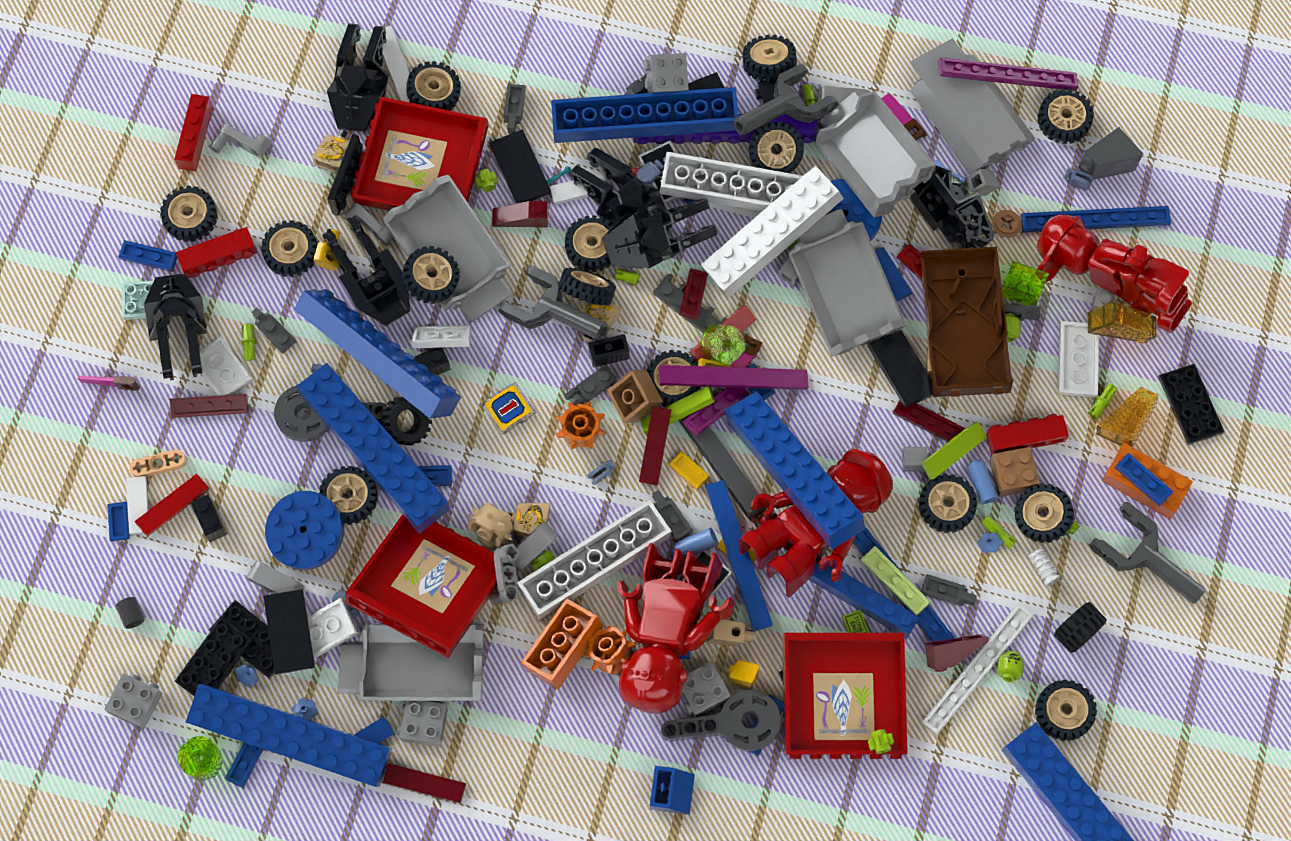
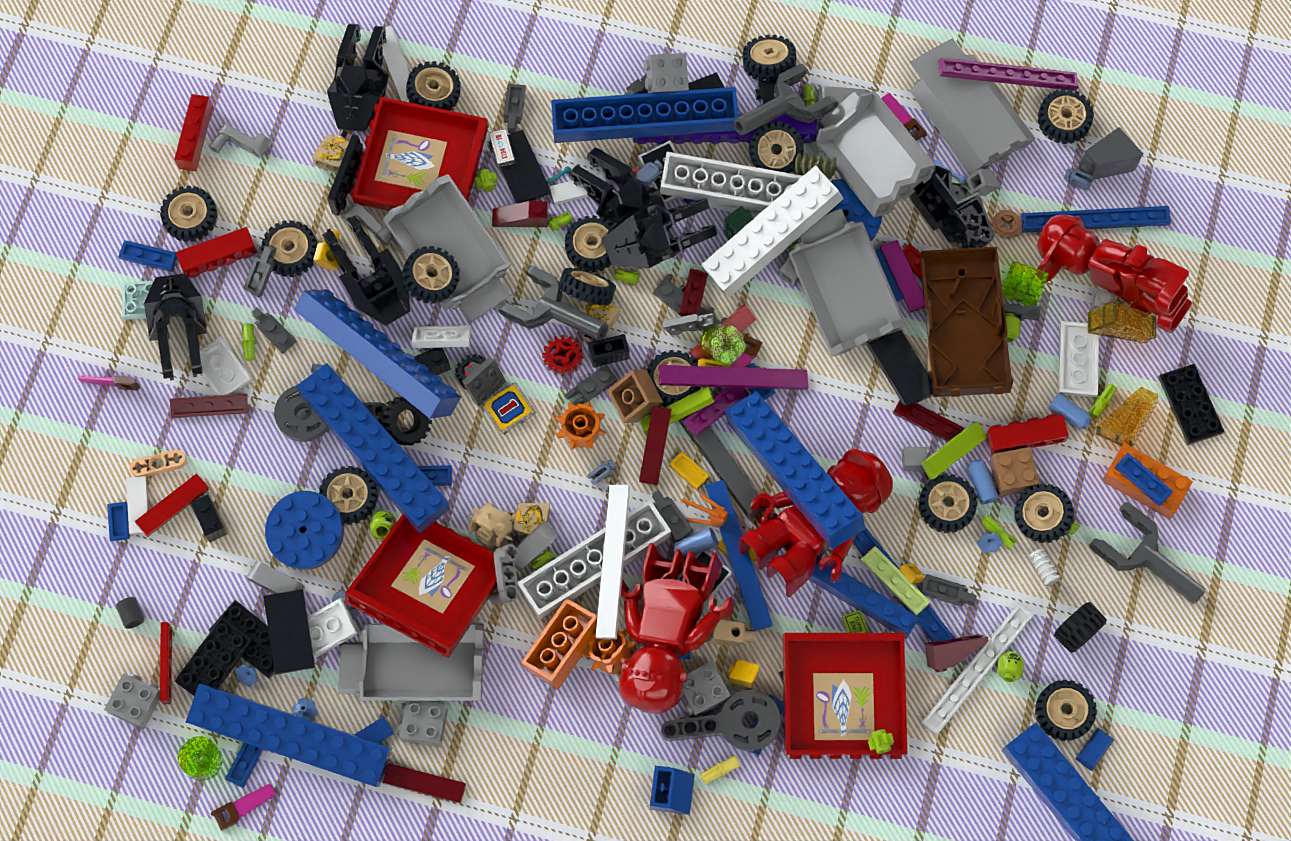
(166, 663): none -> red tile
(242, 806): none -> dark pink piece
(261, 271): none -> dark grey hinge
(381, 524): none -> lime head
(479, 377): none -> dark grey plate
(501, 147): none -> white tile
(556, 359): none -> red gear
(559, 221): none -> lime pin
(613, 562): none -> white tile
(689, 323): none -> dark grey hinge
(718, 516): none -> orange plant
(720, 769): none -> light yellow axle
(736, 221): none -> clear green brick
(804, 164): none -> olive piece
(903, 276): none -> magenta tile
(912, 573): none -> yellow tile
(1072, 413): none -> medium blue brick
(1094, 749): none -> blue tile

